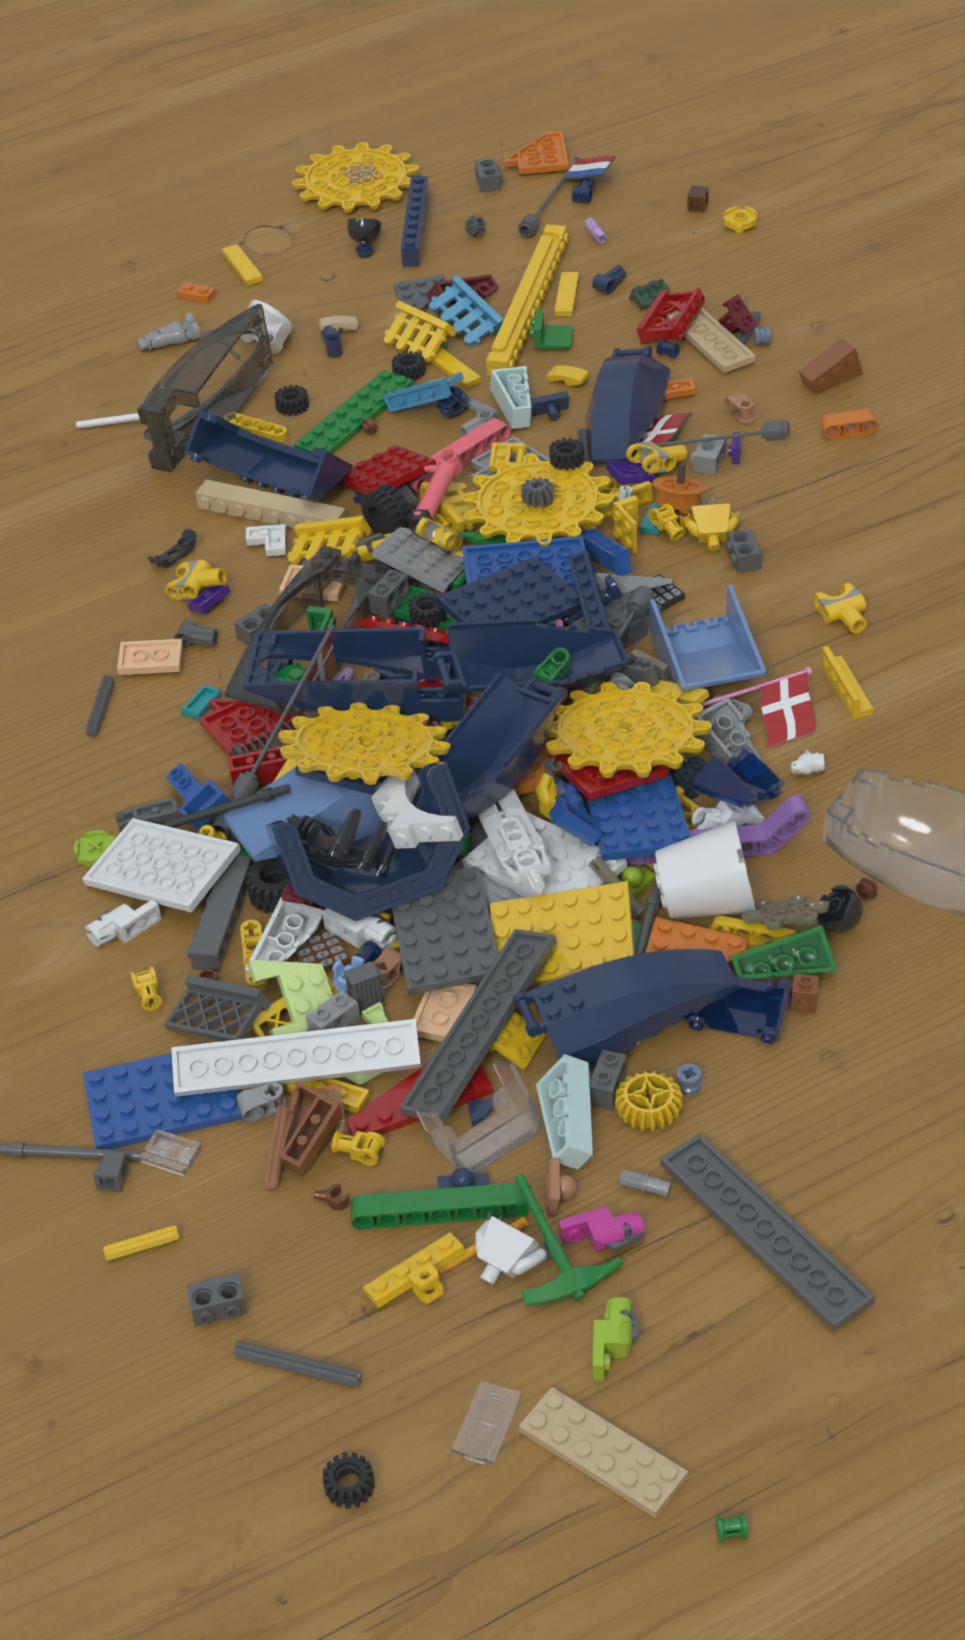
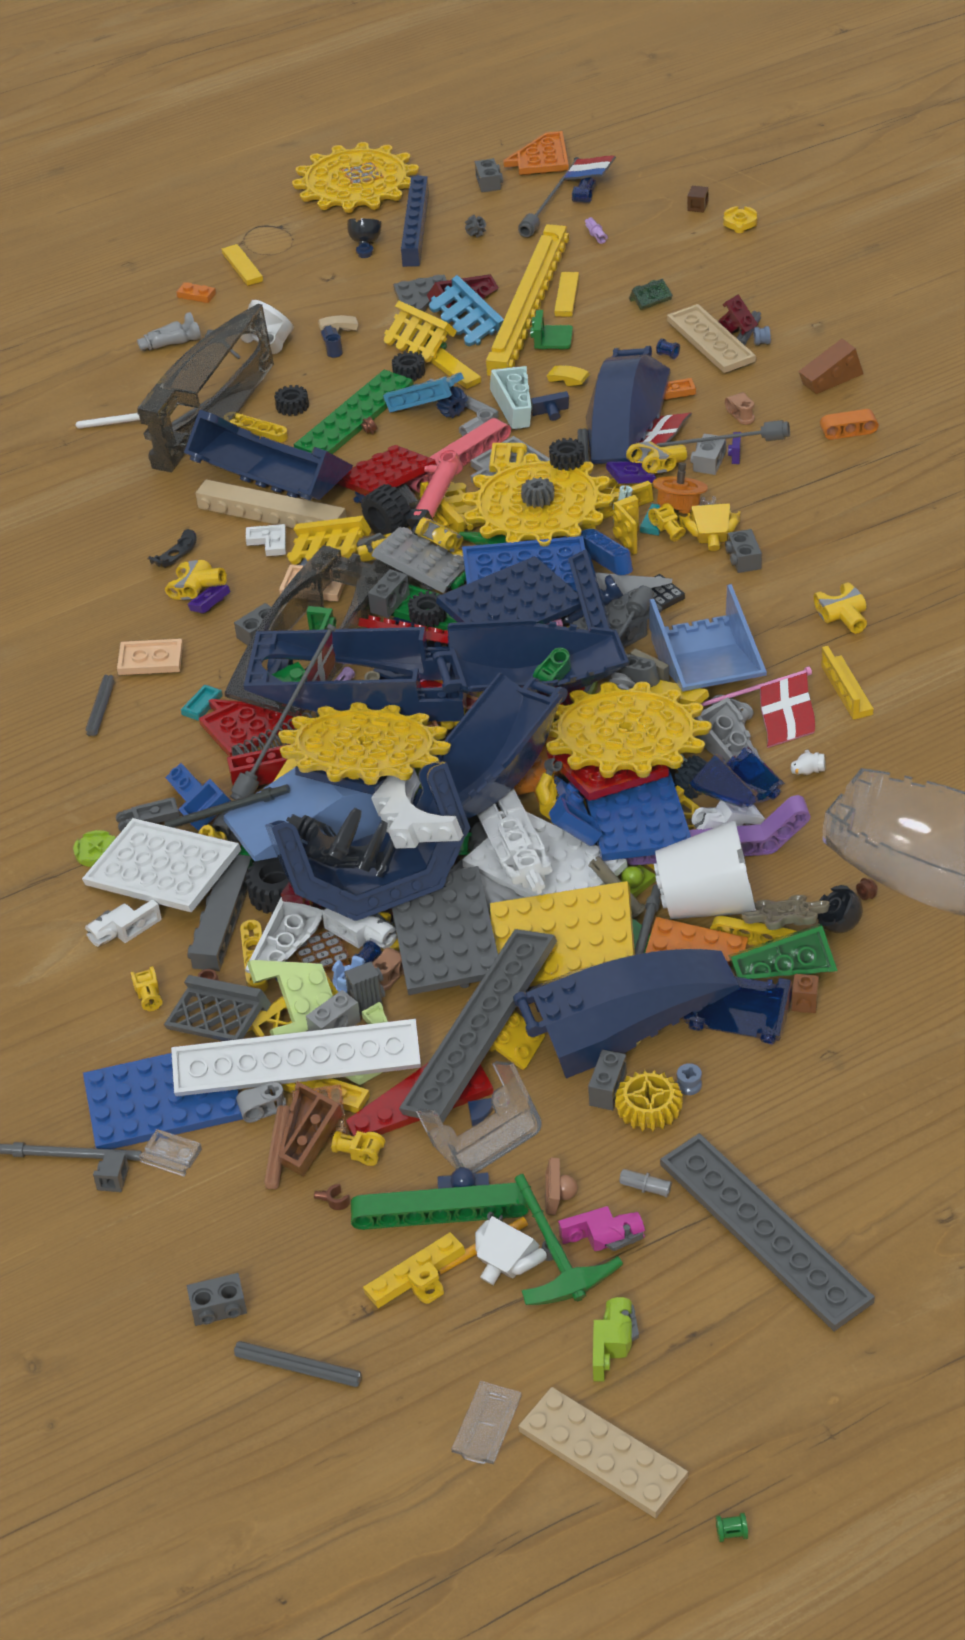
(141, 1242): yellow axle -> none
(192, 633): dark grey piece -> none
(354, 1493): black tyre -> none
(440, 1010): light nougat plate -> none
(567, 1110): light aqua wedge -> none
(607, 282): dark blue piece -> none
(654, 325): red fence -> none

